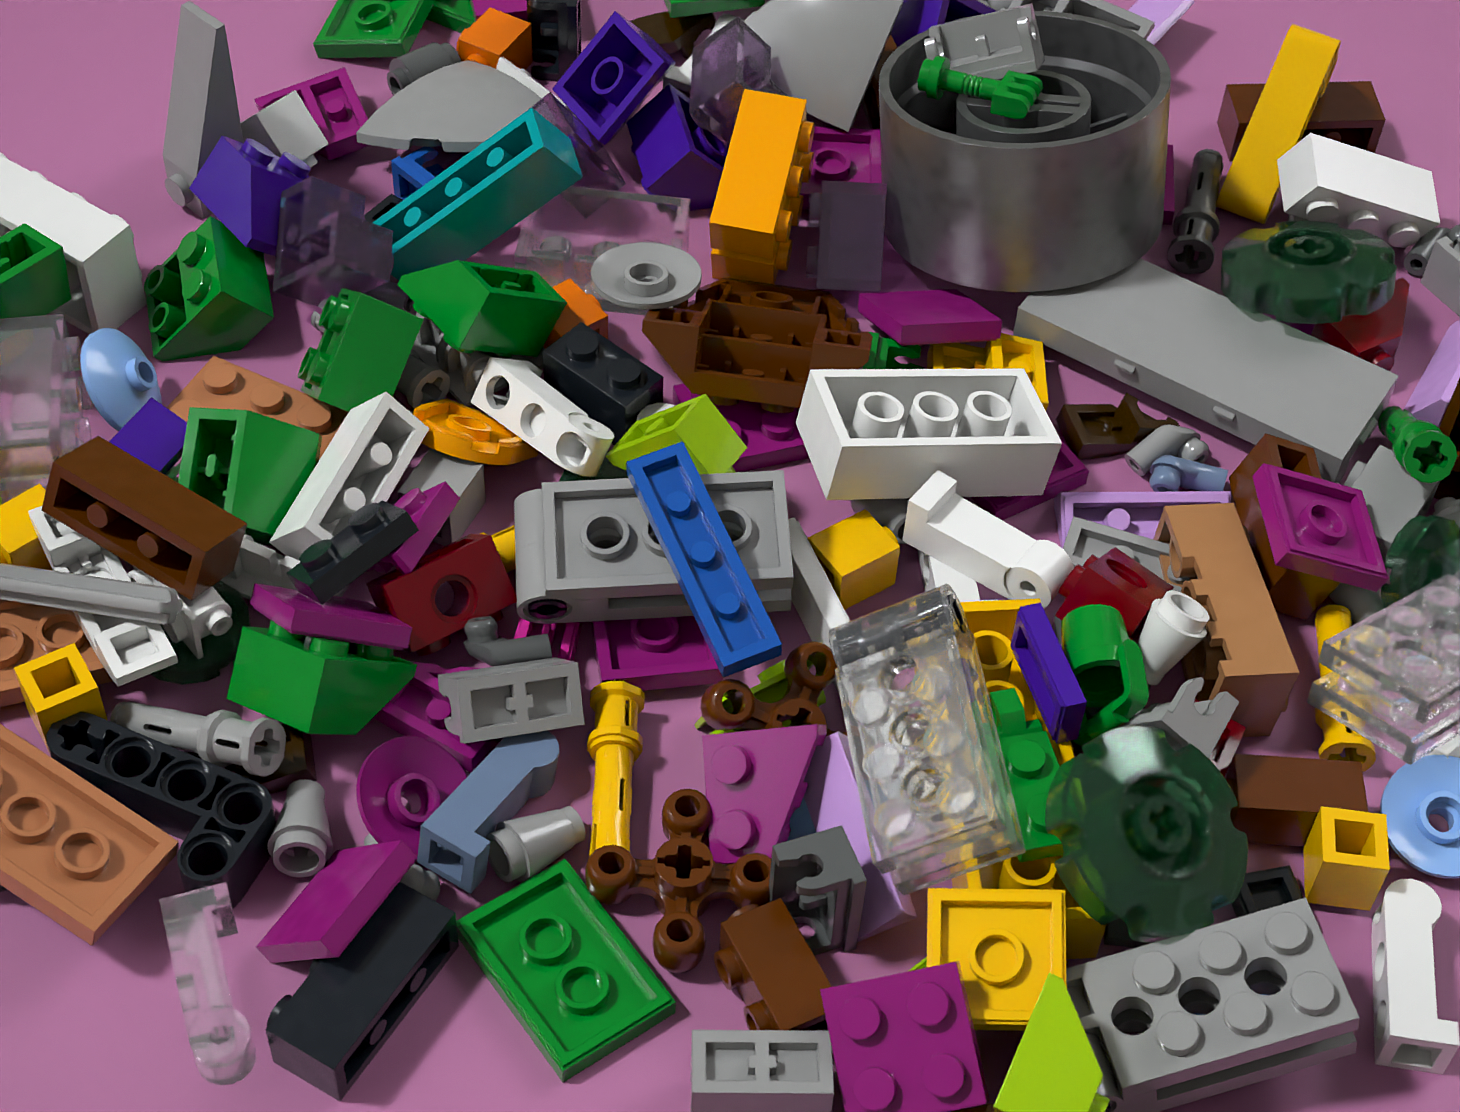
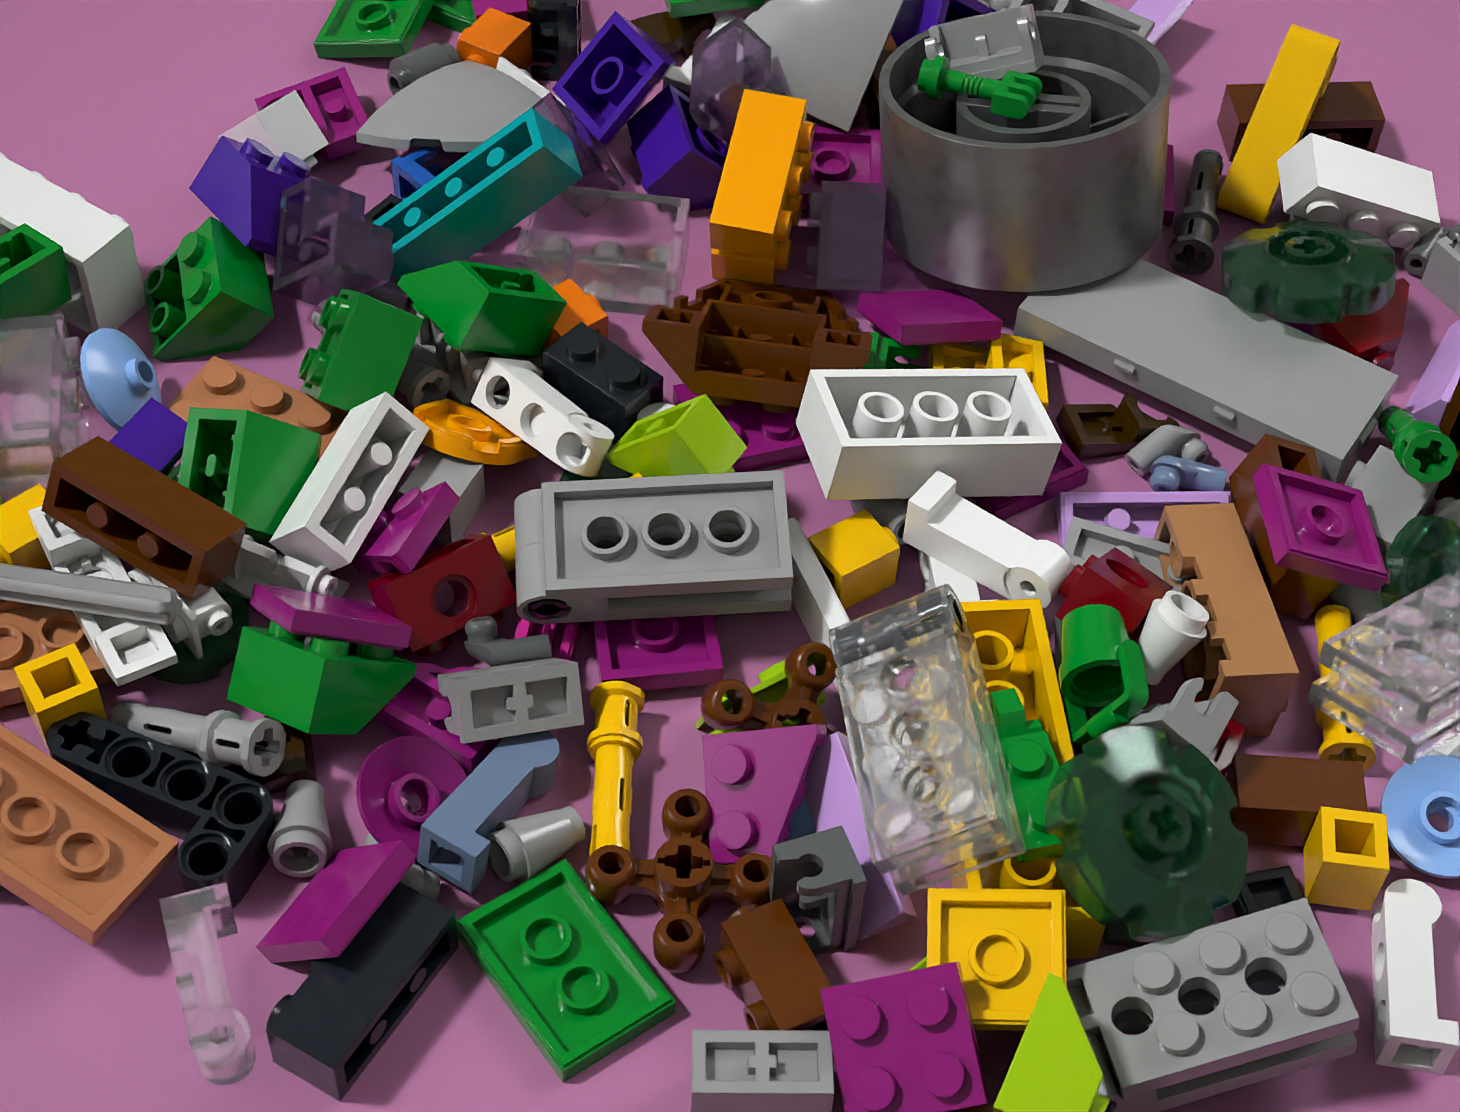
(200, 103): light grey wedge -> none
(337, 562): black plate -> none
(646, 275): light grey dish -> none
(703, 559): blue plate -> none
(1048, 673): dark purple tile -> none

